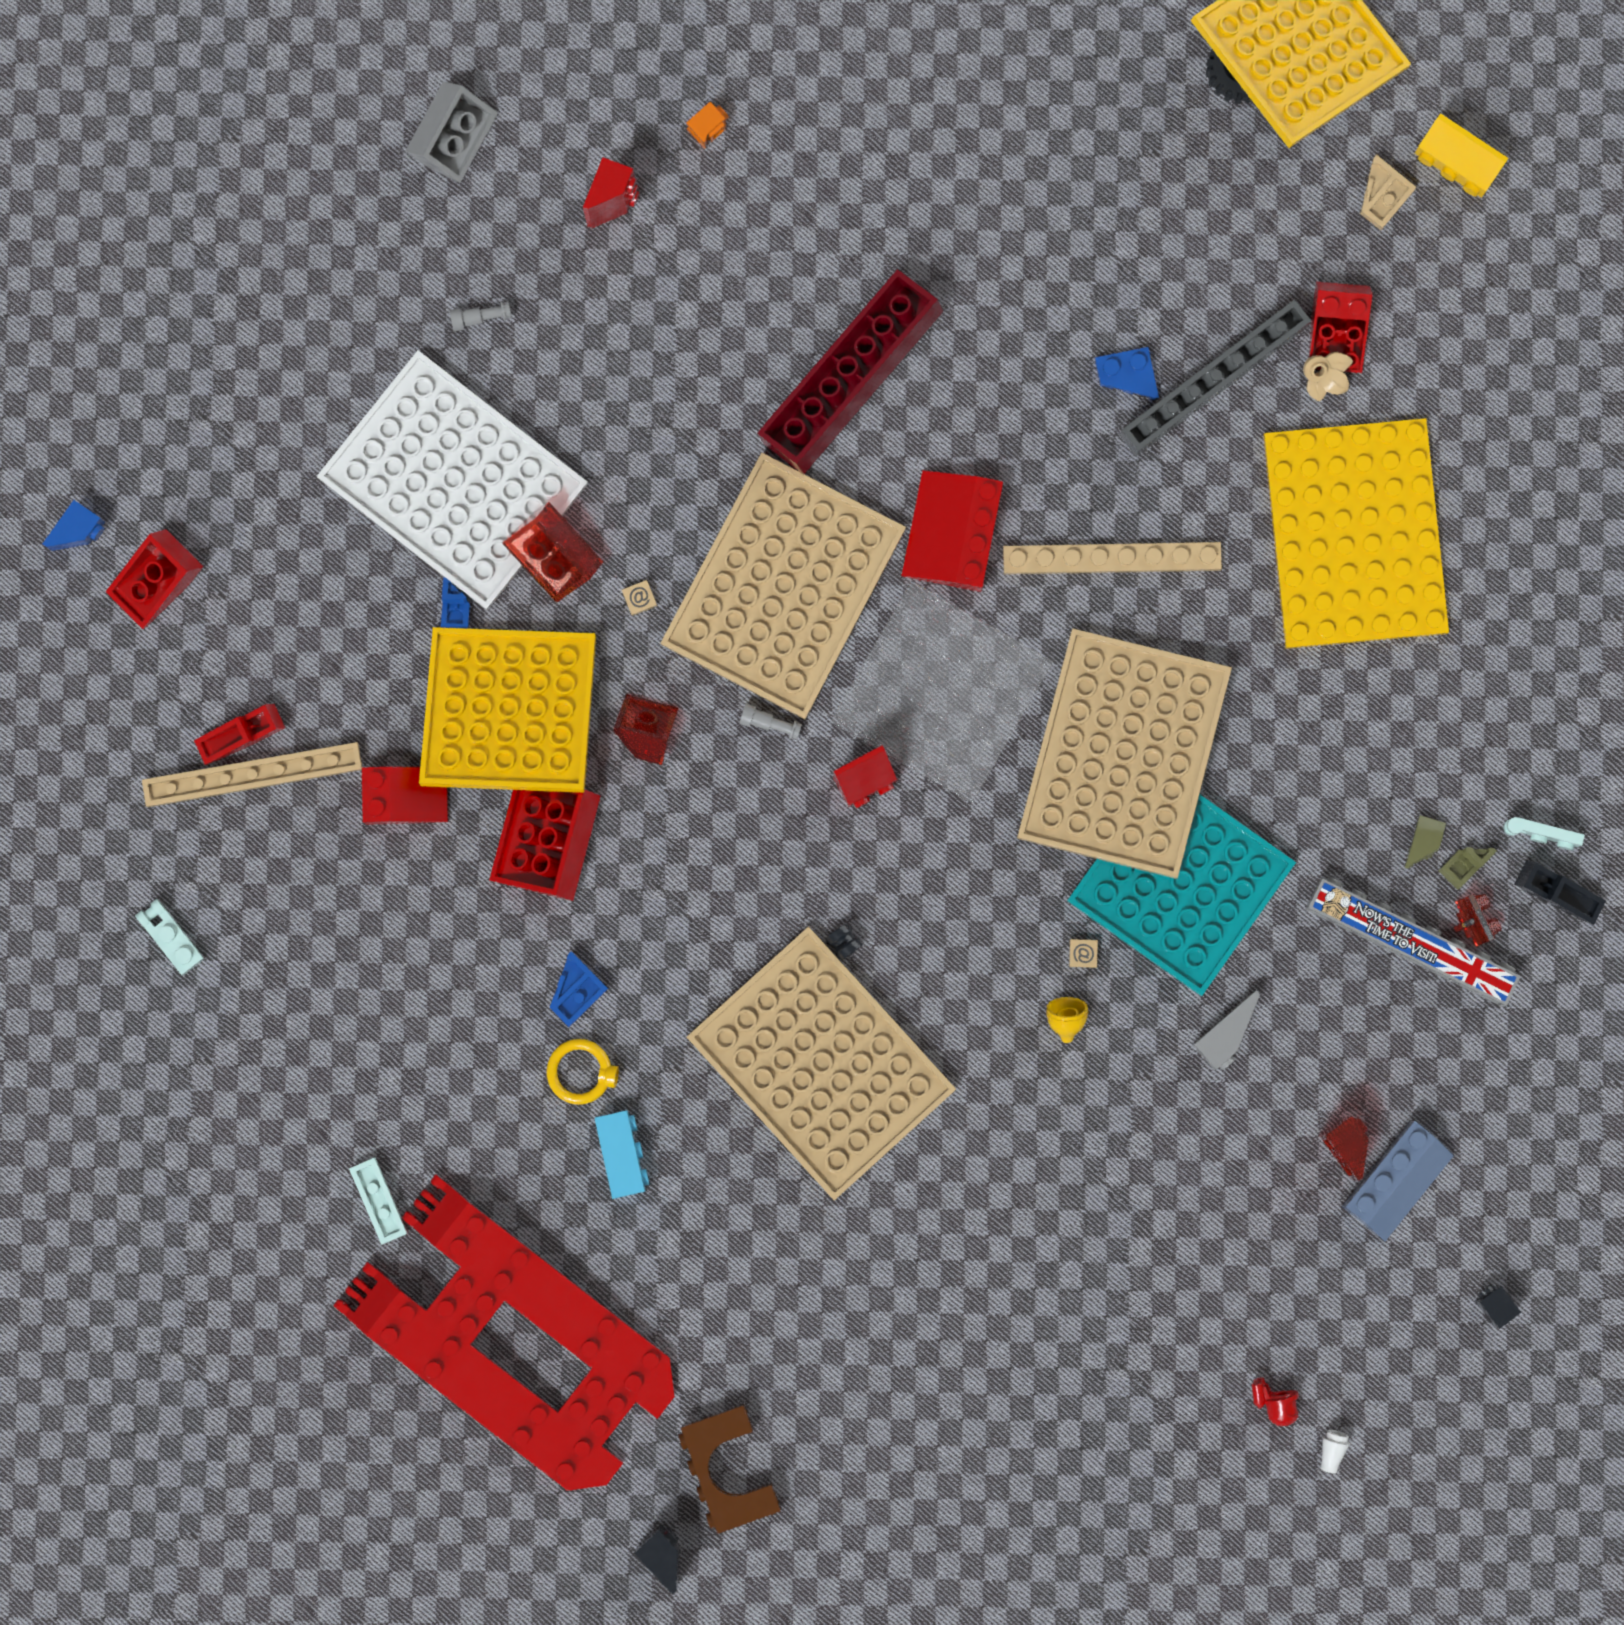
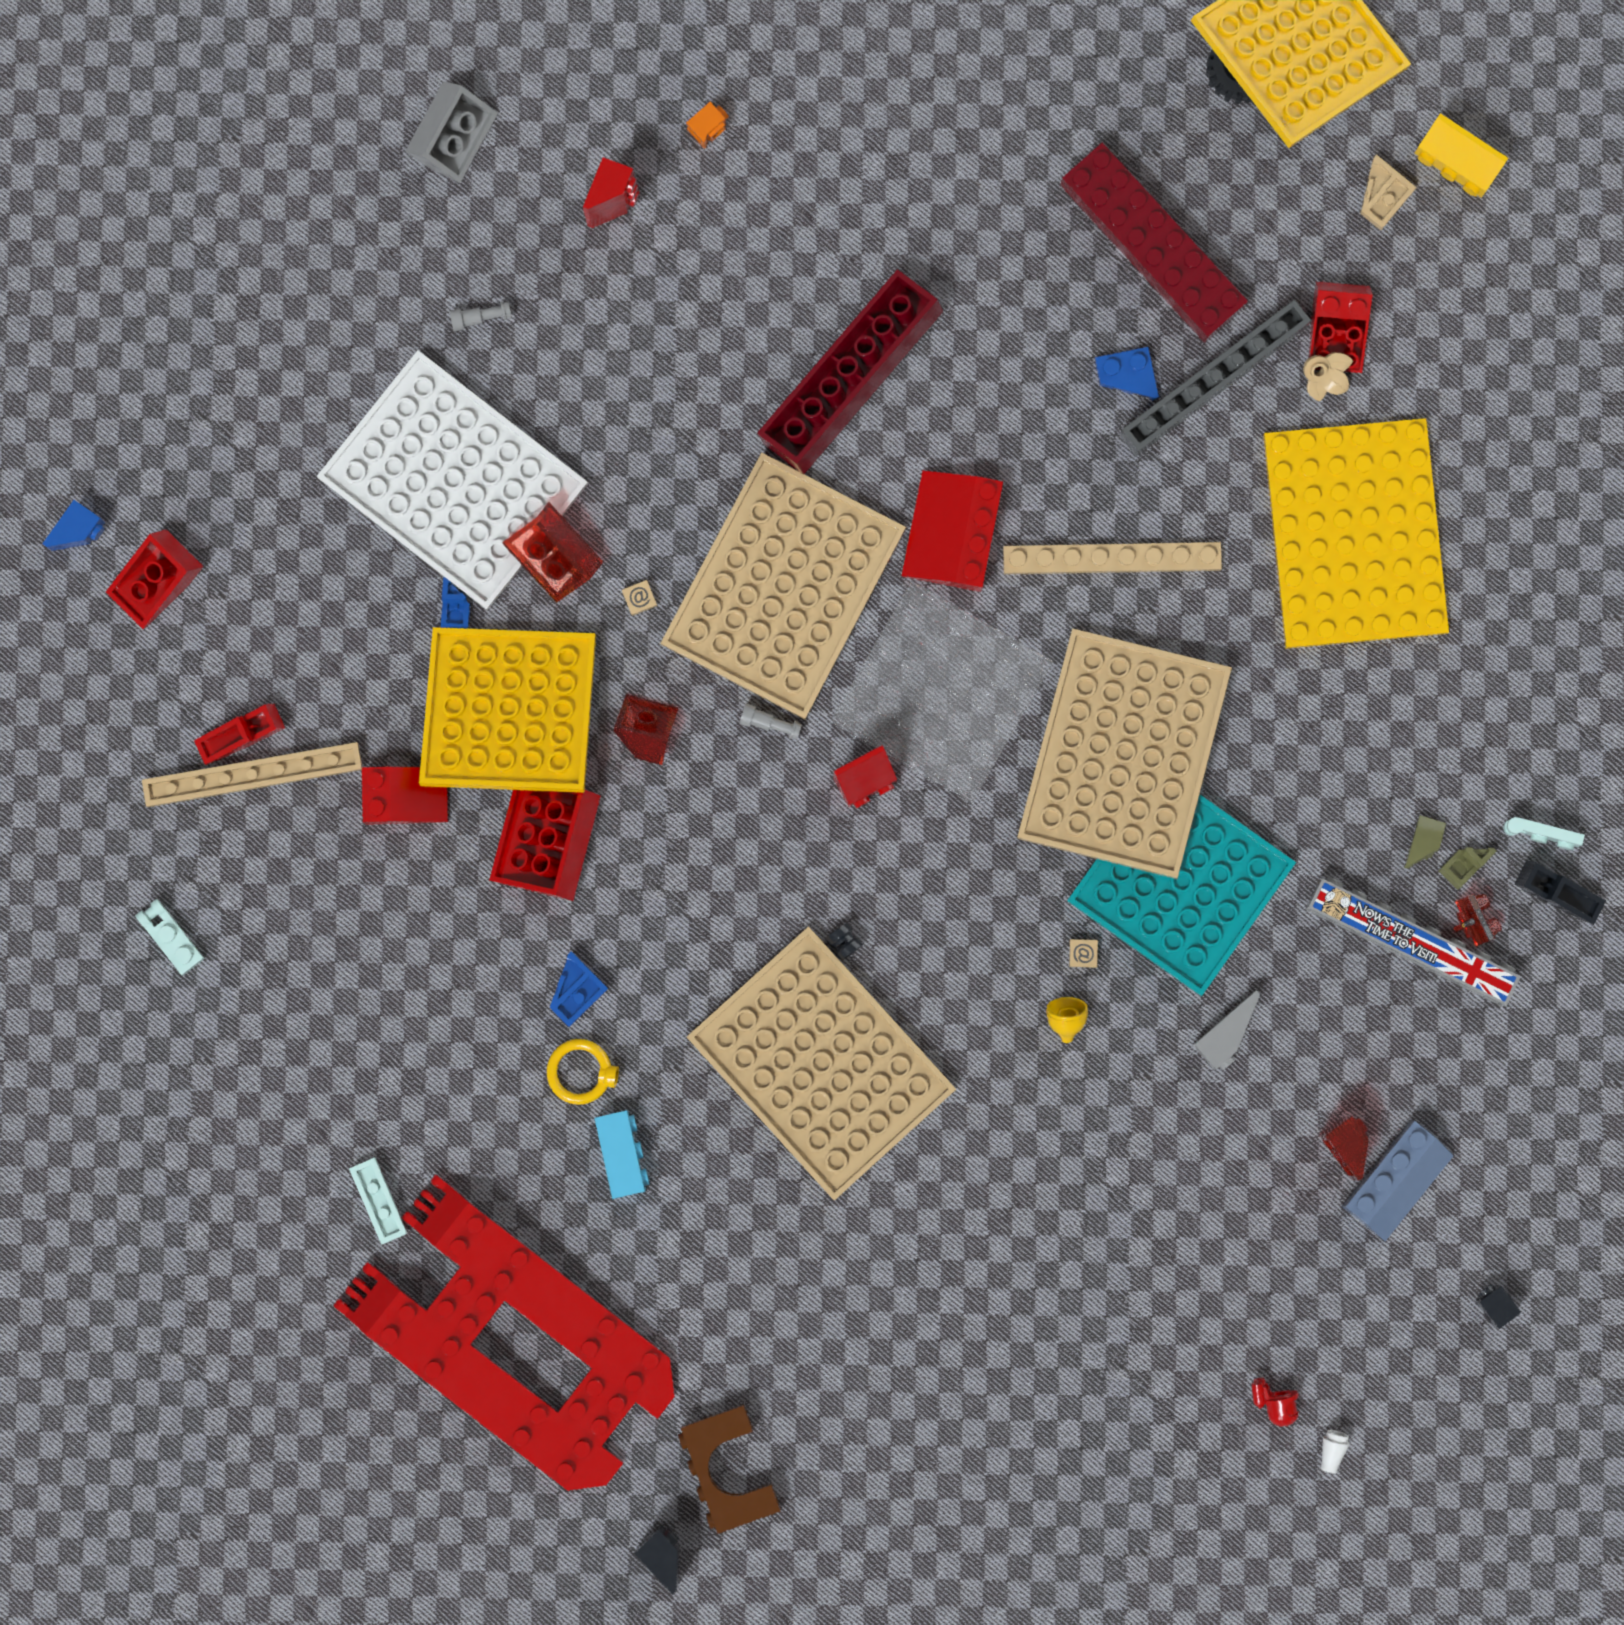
(1153, 242): none -> dark red brick

